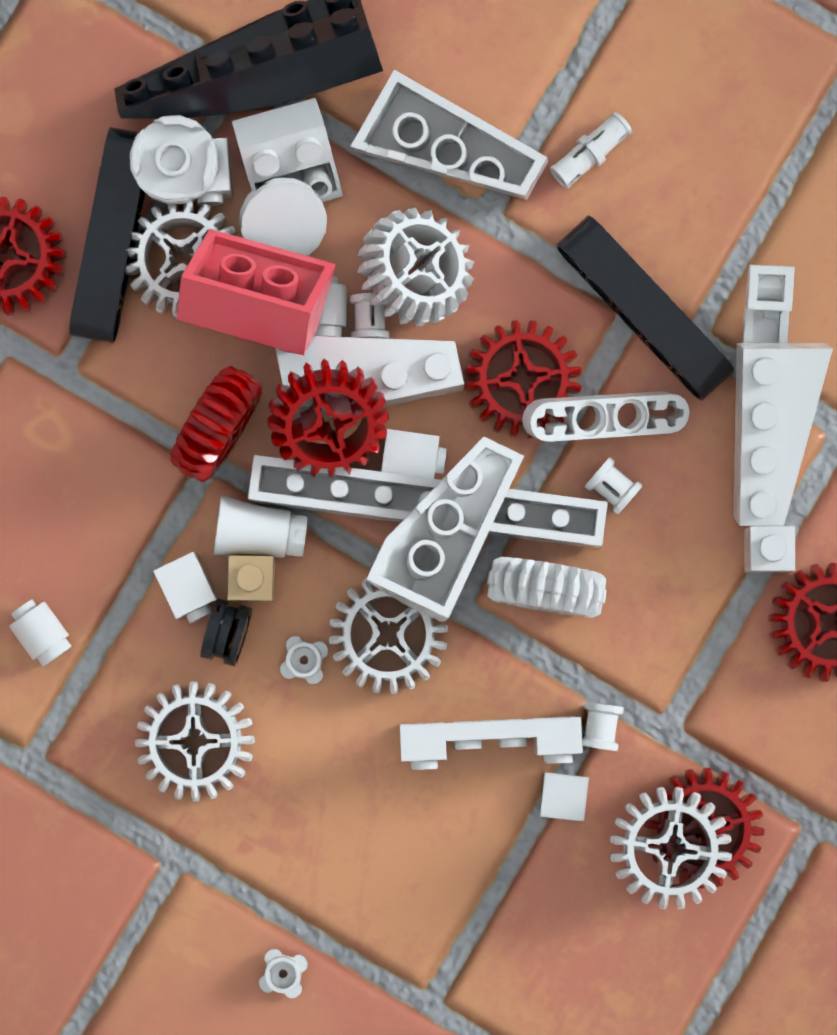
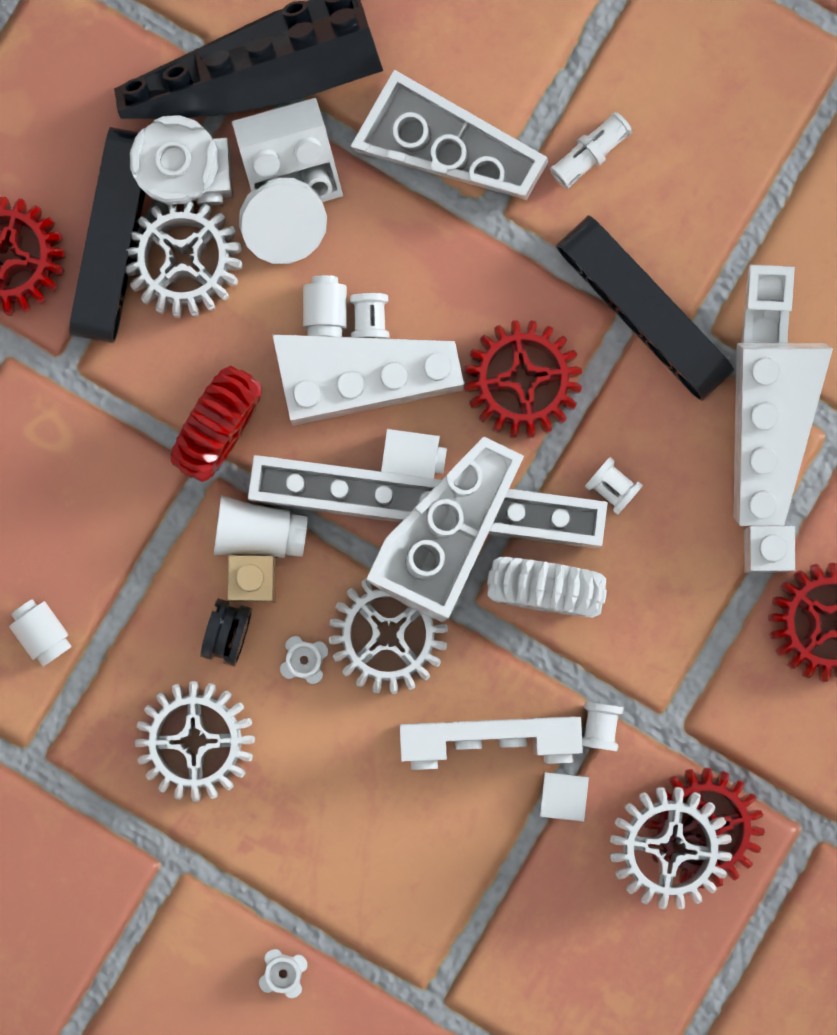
(187, 588): white brick -> none
(254, 292): coral slope -> none
(296, 435): red gear -> none
(437, 283): white gear -> none
(606, 420): white beam -> none

